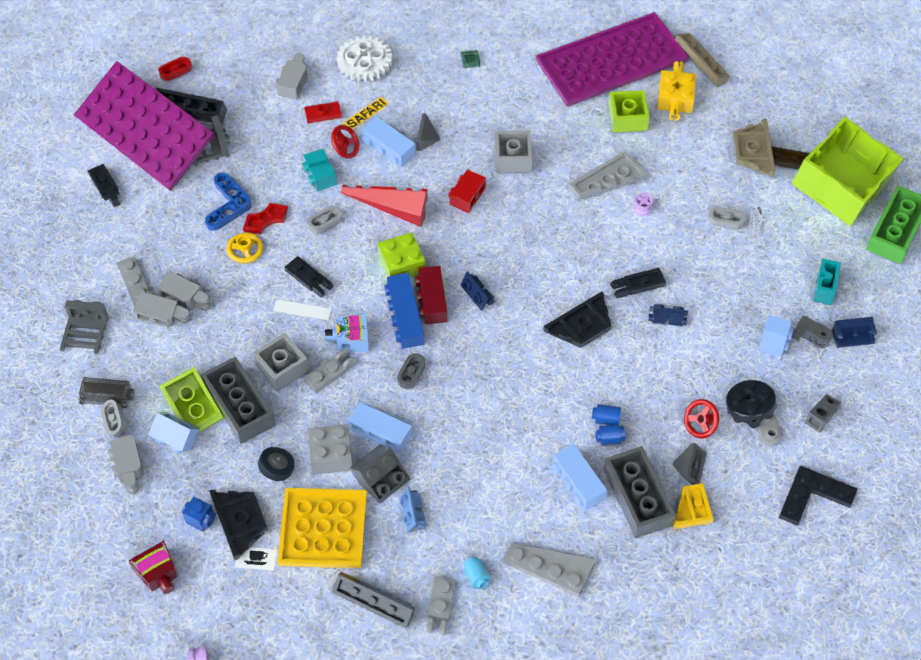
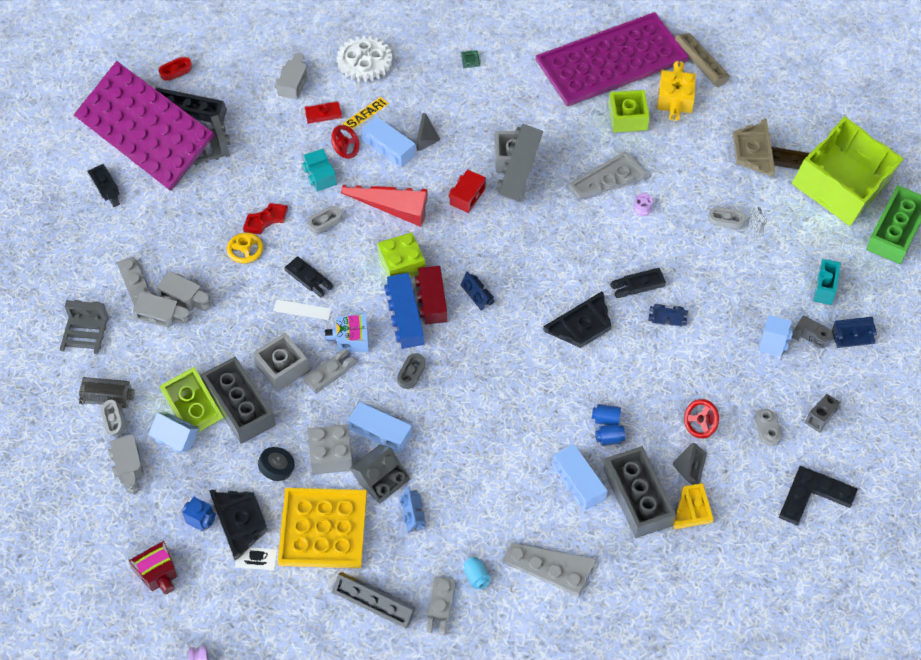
(233, 204): blue beam -> none
(520, 162): none -> dark grey brick
(752, 411): black plate -> none

